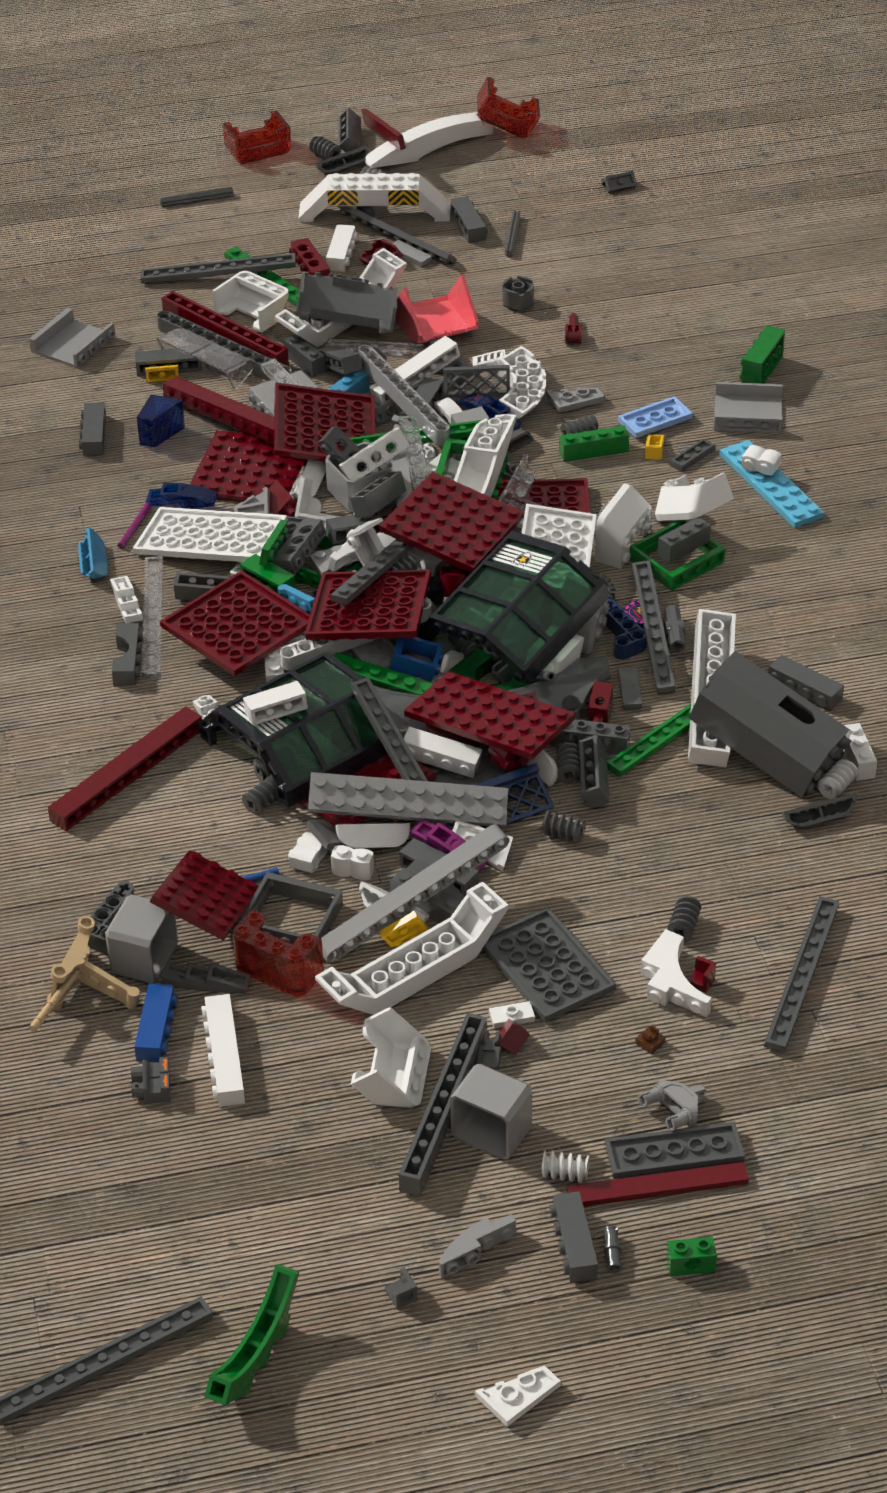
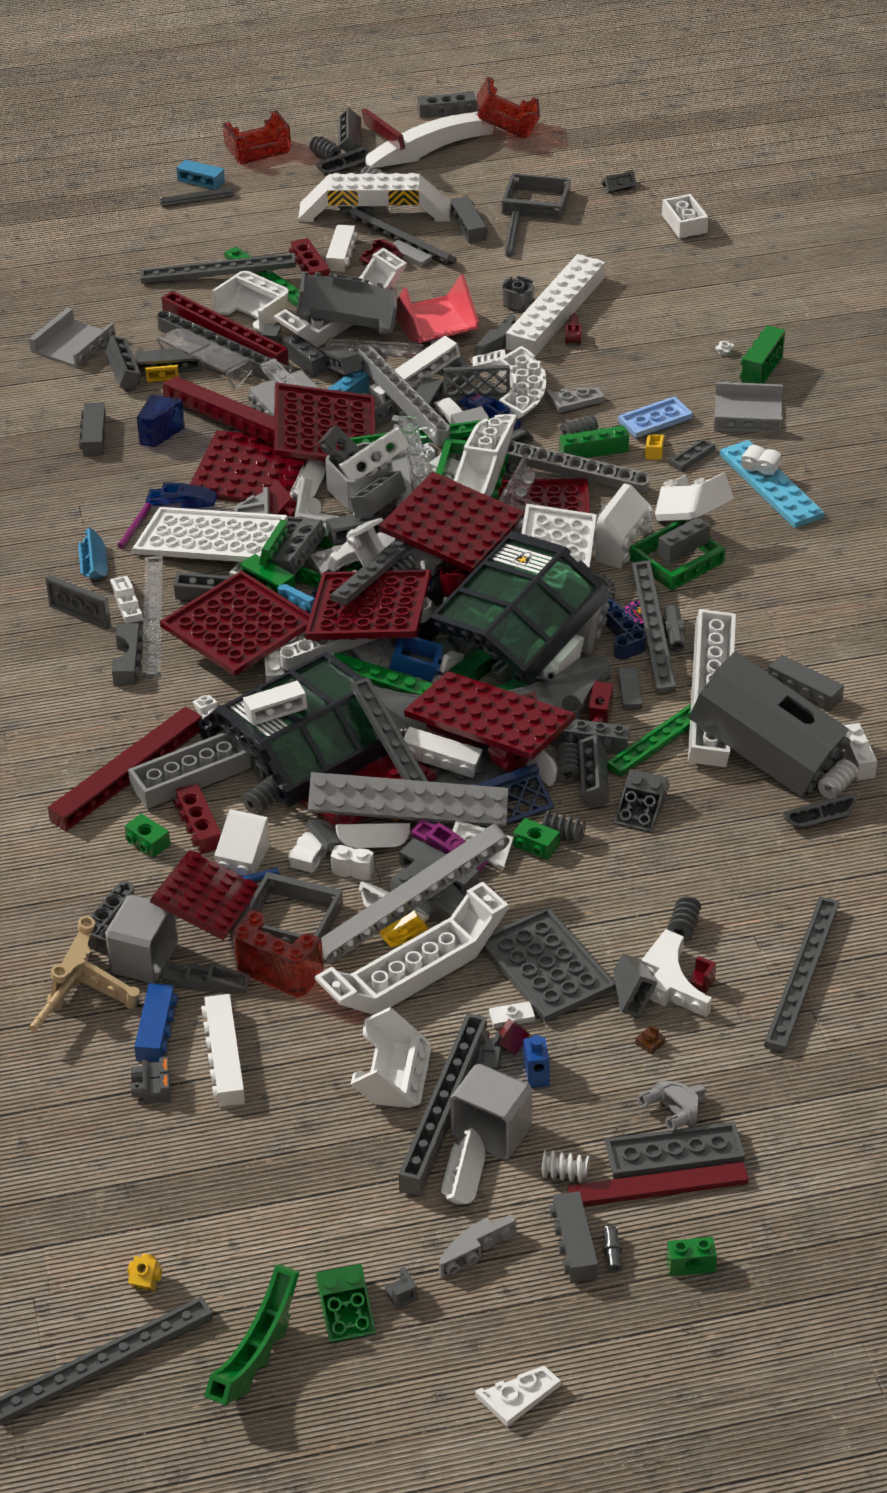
(78, 601): none -> dark grey tile
(122, 363): none -> dark grey brick
(144, 1272): none -> yellow brick
(147, 835): none -> green brick
(198, 763): none -> light grey brick
(198, 818): none -> dark red brick
(200, 174): none -> dark azure brick
(243, 842): none -> white slope
(272, 332): none -> dark grey brick
(345, 1303): none -> green slope
(446, 104): none -> dark grey brick
(464, 1169): none -> white brick
(495, 339): none -> dark grey slope
(534, 1053): none -> blue torso
(536, 208): none -> dark grey window
(536, 839): none -> green brick
(556, 304): none -> white brick
(584, 465): none -> light grey beam
(633, 985): none -> dark grey slope
(642, 800): none -> dark grey slope
(685, 216): none -> white brick
(724, 348): none -> white plate

